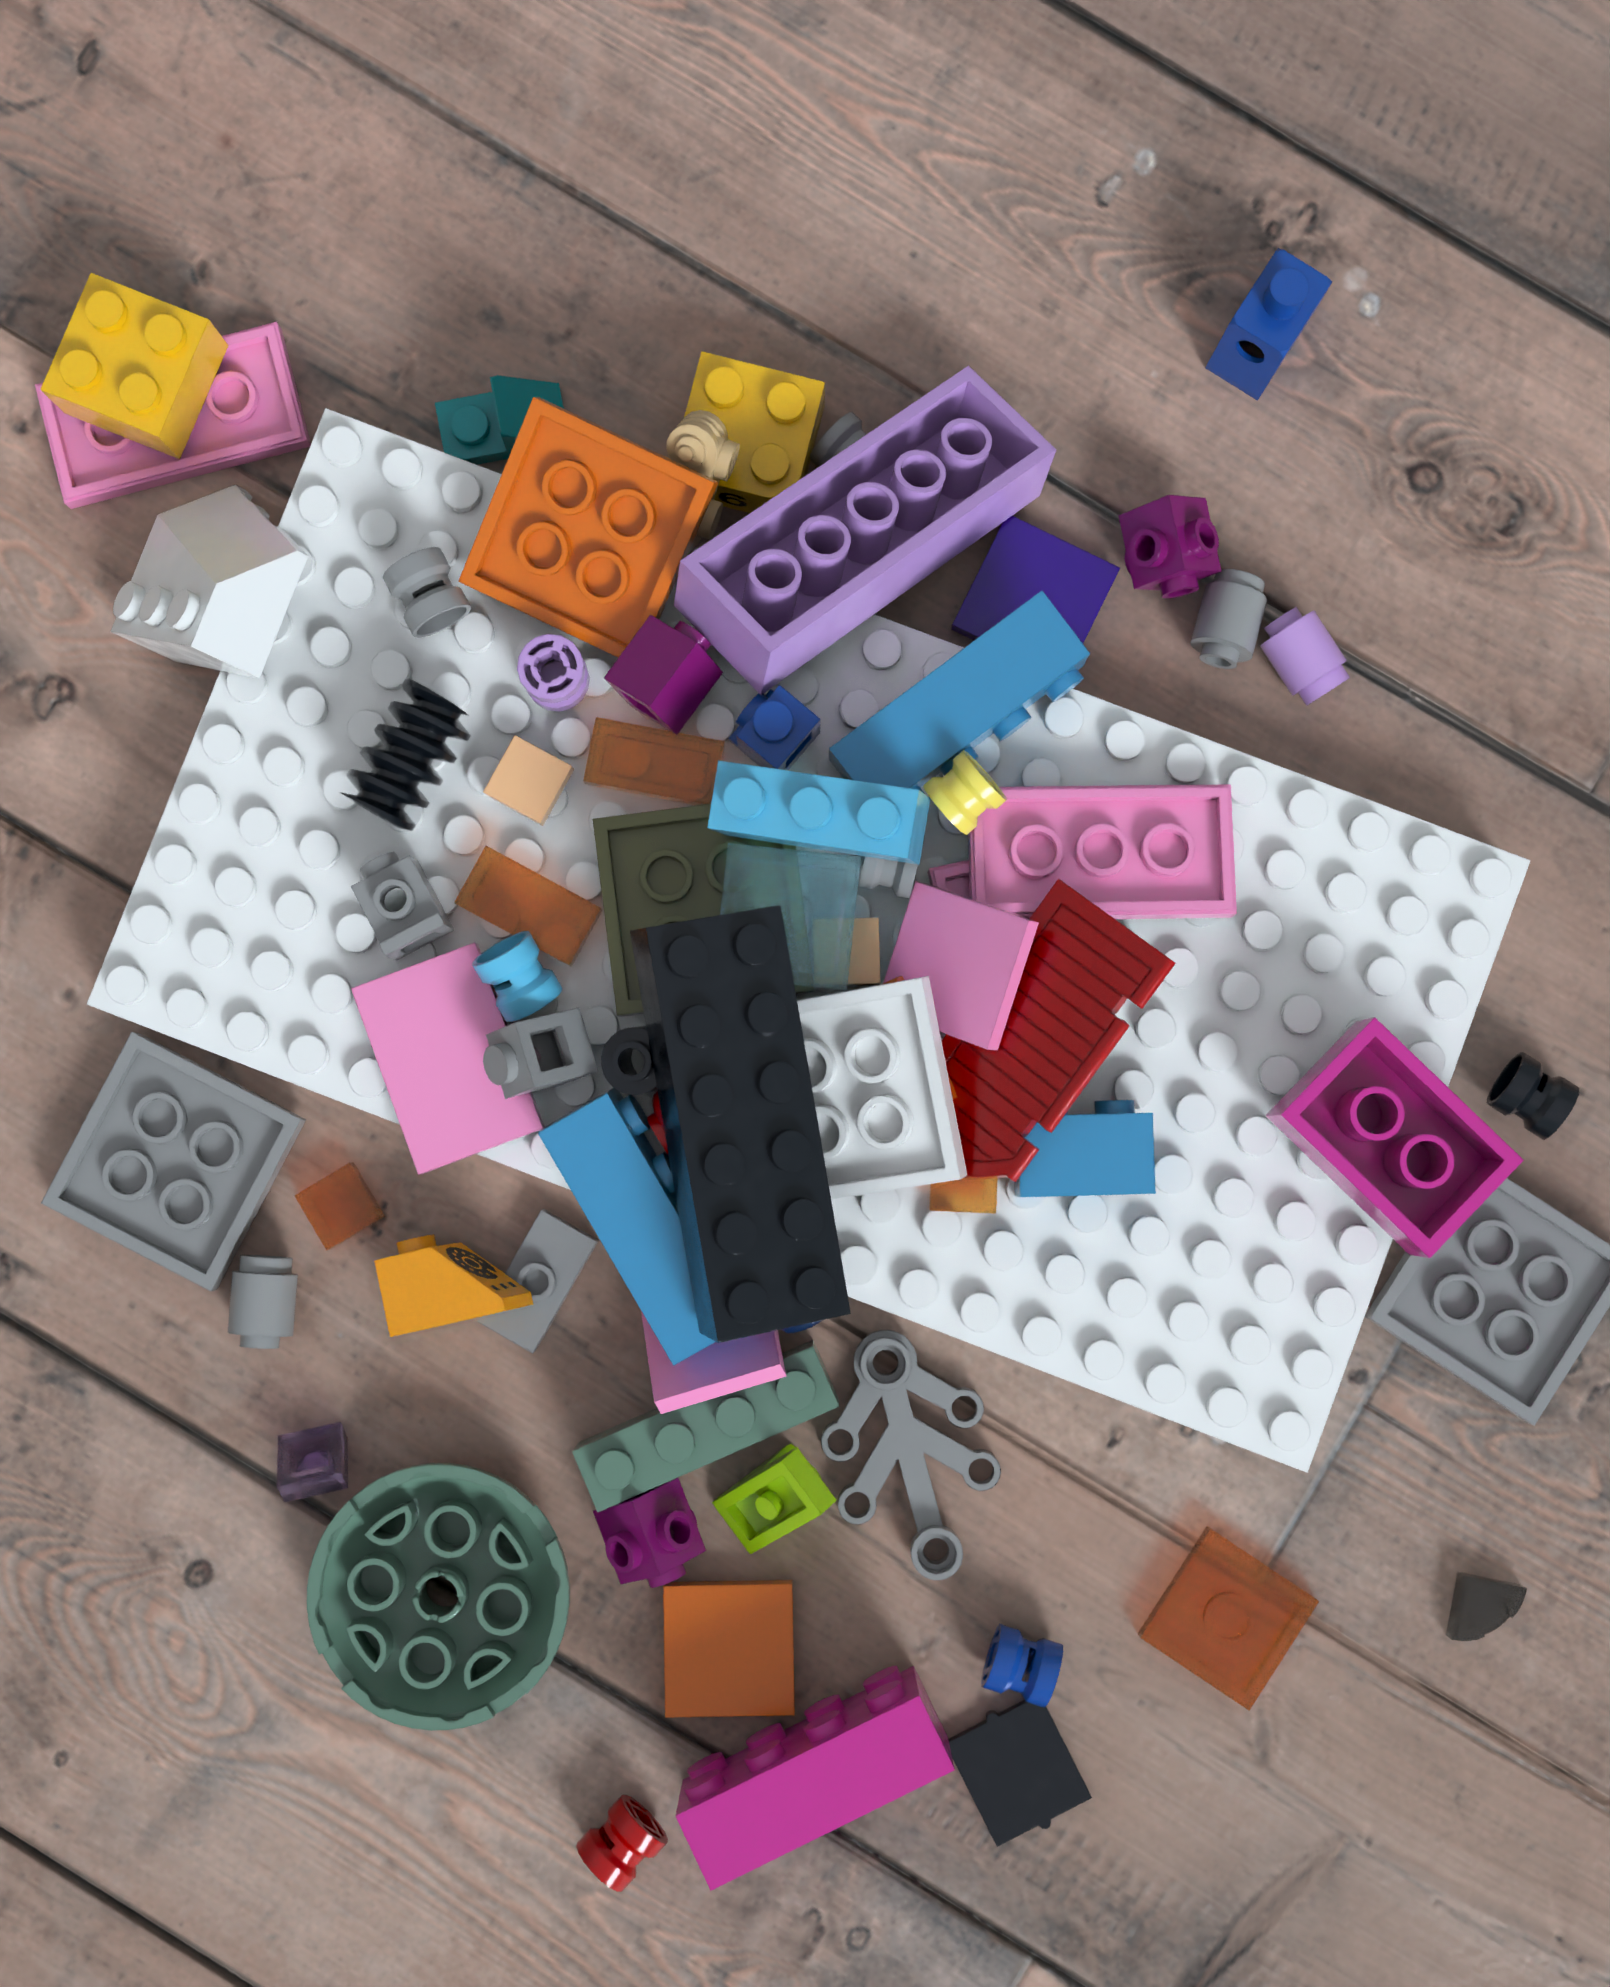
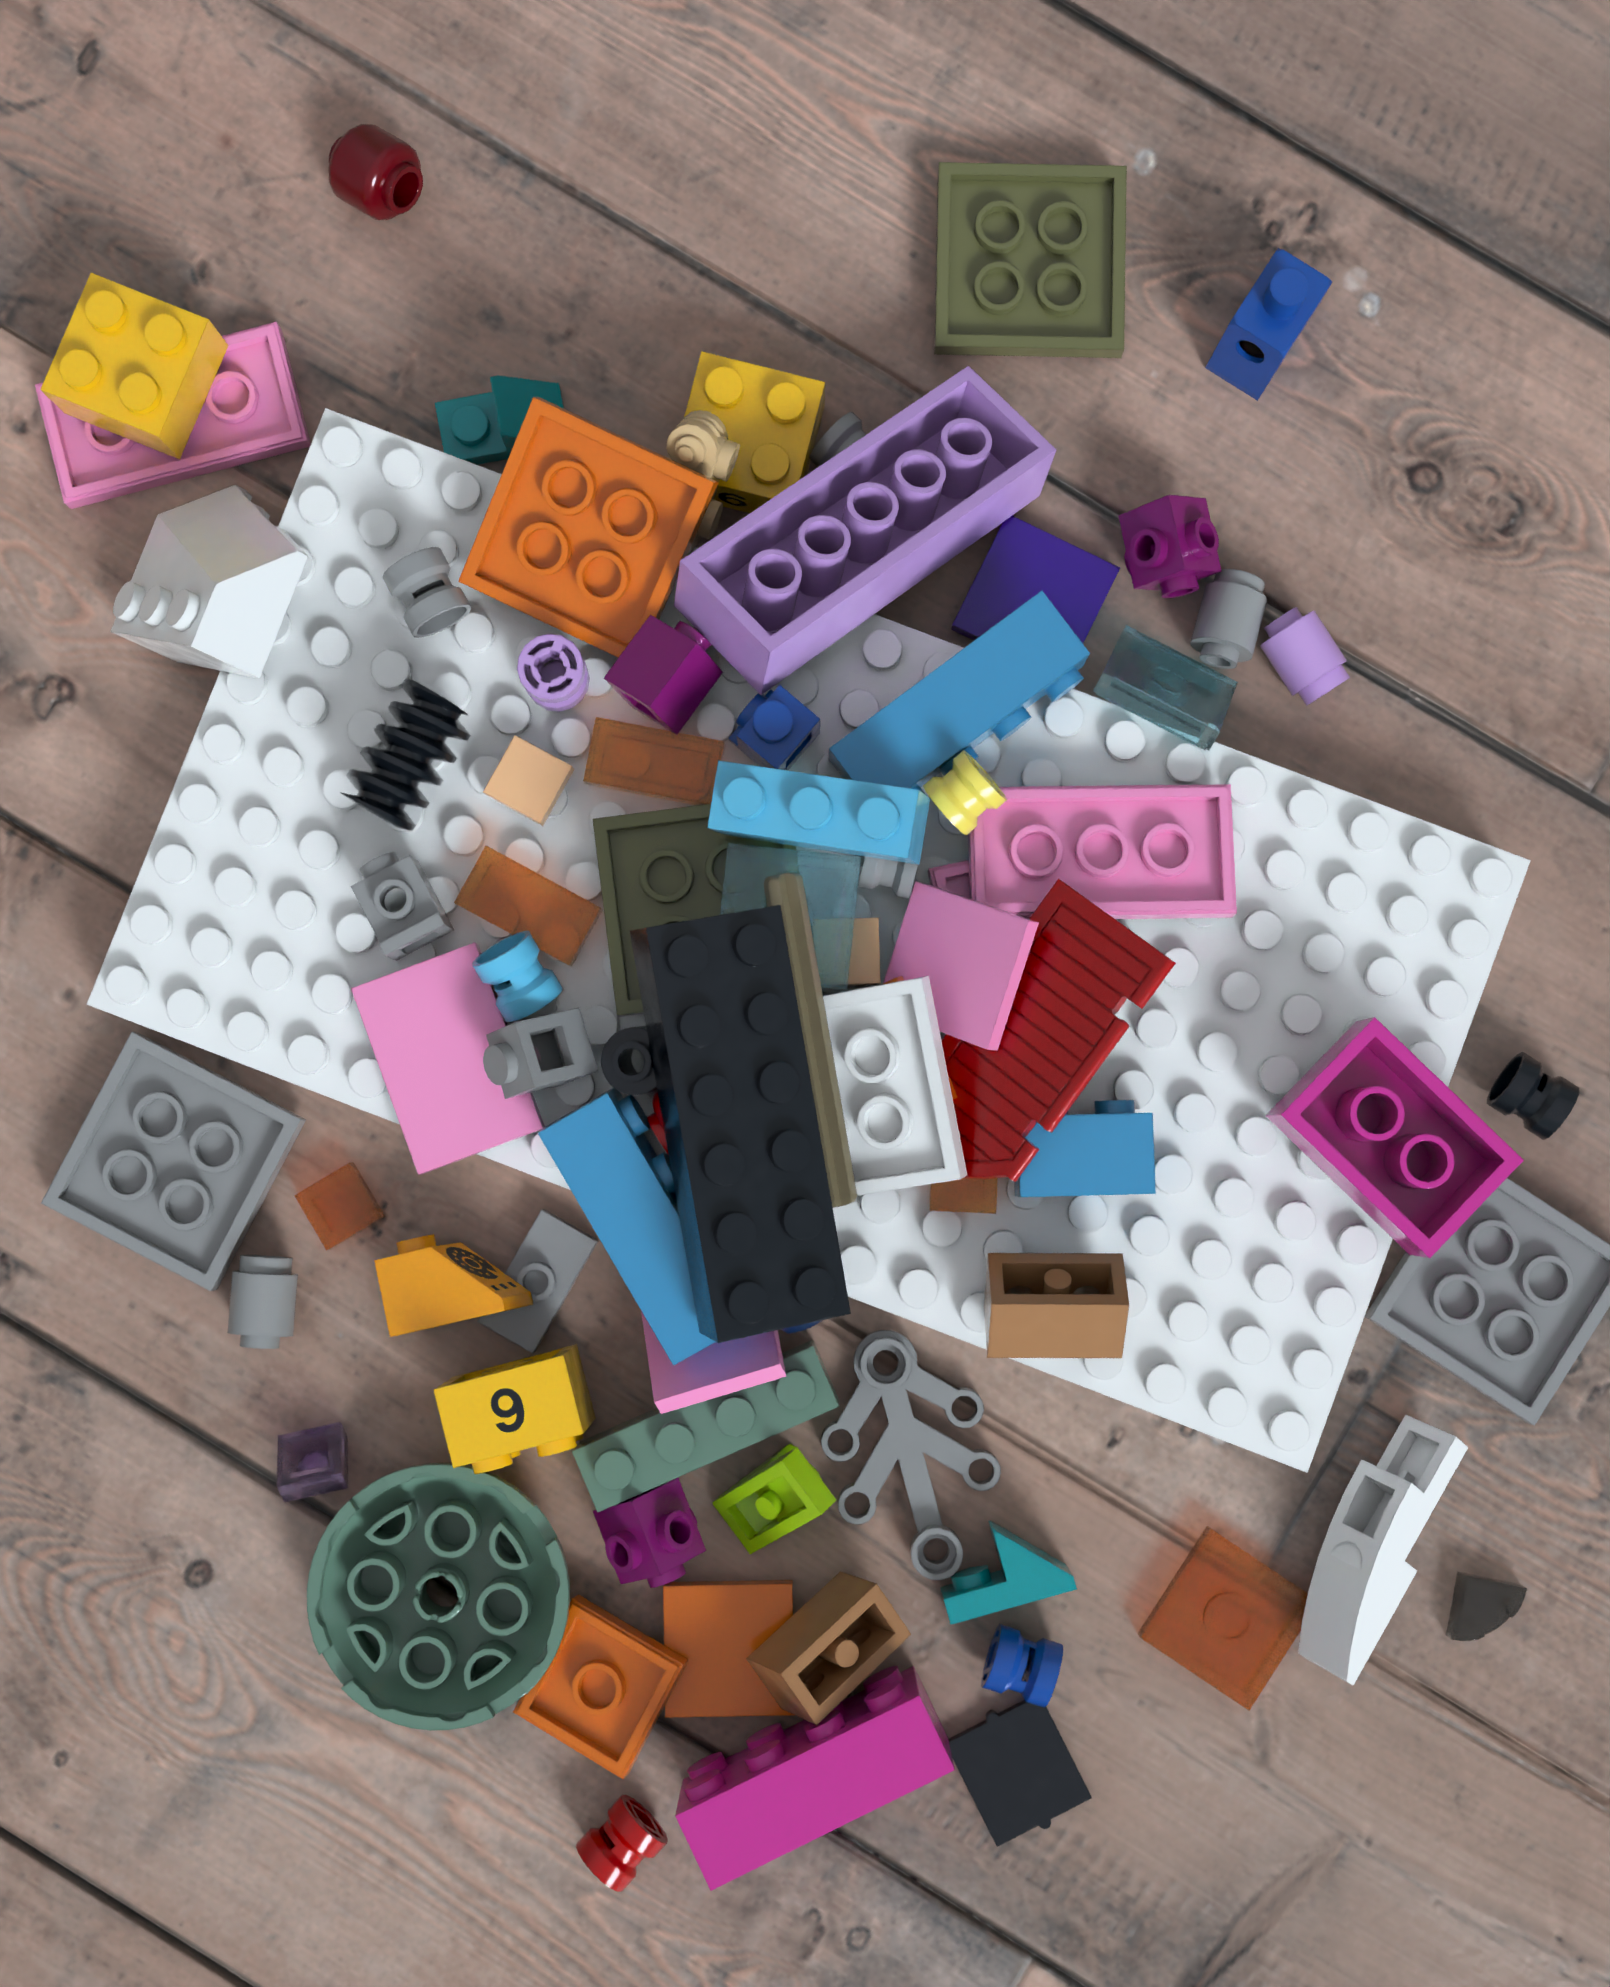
(375, 172): none -> dark red head
(515, 1408): none -> yellow brick
(603, 1687): none -> orange tile
(789, 892): none -> dark tan axle
(829, 1647): none -> medium nougat brick
(1025, 1577): none -> teal slope
(1030, 260): none -> olive plate
(1055, 1305): none -> medium nougat brick
(1166, 688): none -> clear light blue tile
(1364, 1553): none -> white slope

